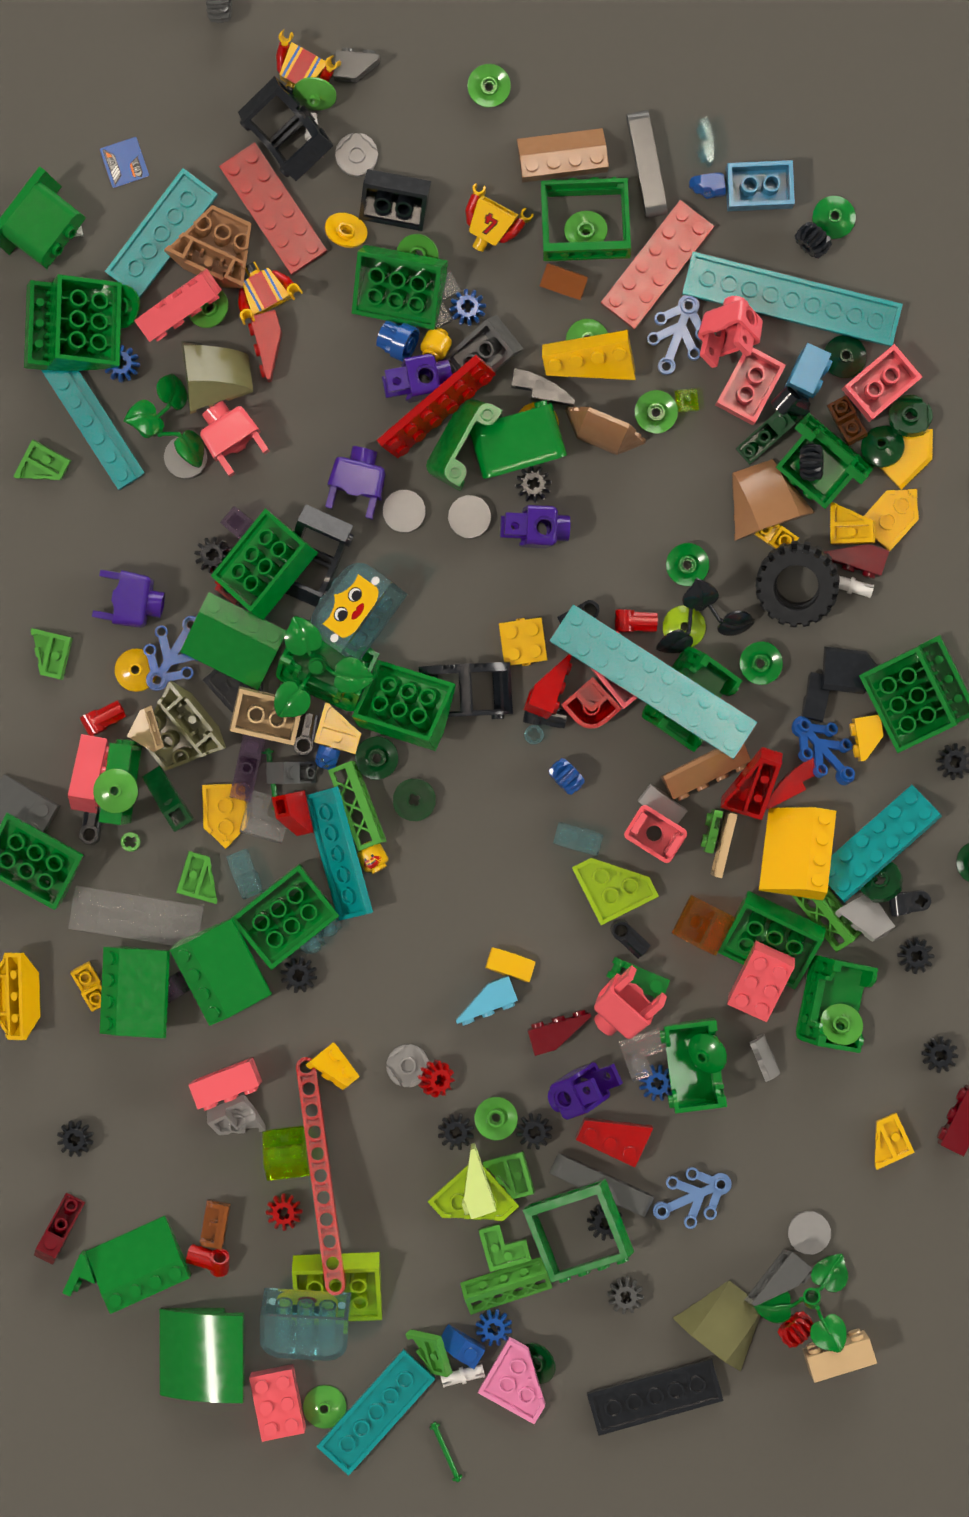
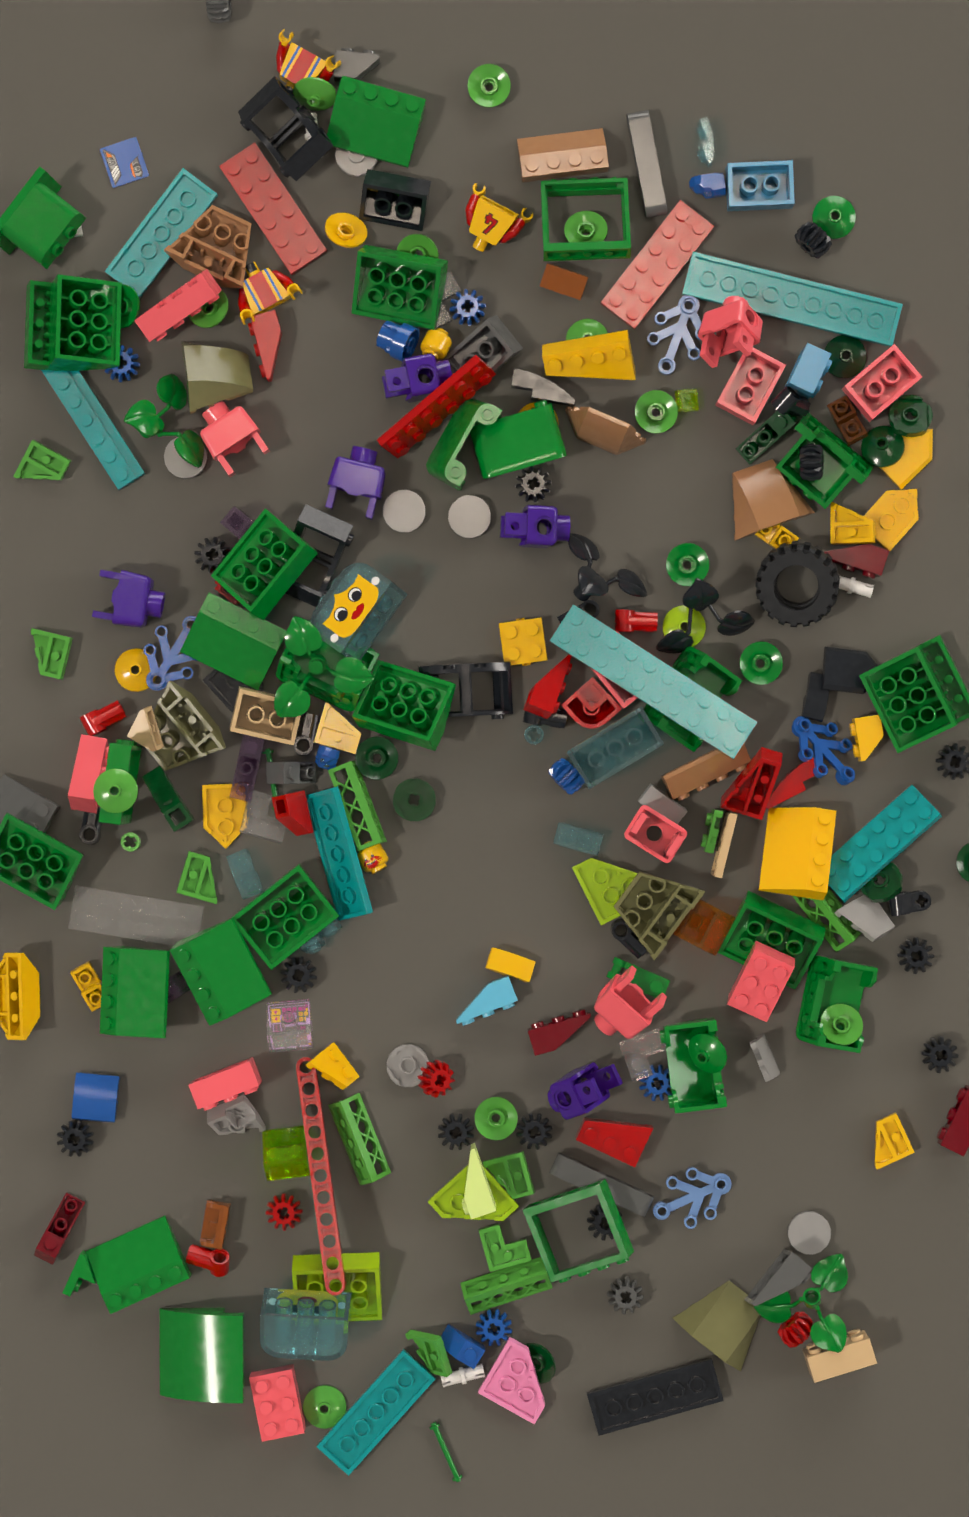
(95, 1097): none -> blue slope
(289, 1025): none -> clear slope
(356, 1141): none -> bright green fence
(375, 121): none -> green slope
(590, 582): none -> black plant
(614, 747): none -> clear light blue brick
(656, 908): none -> olive wedge

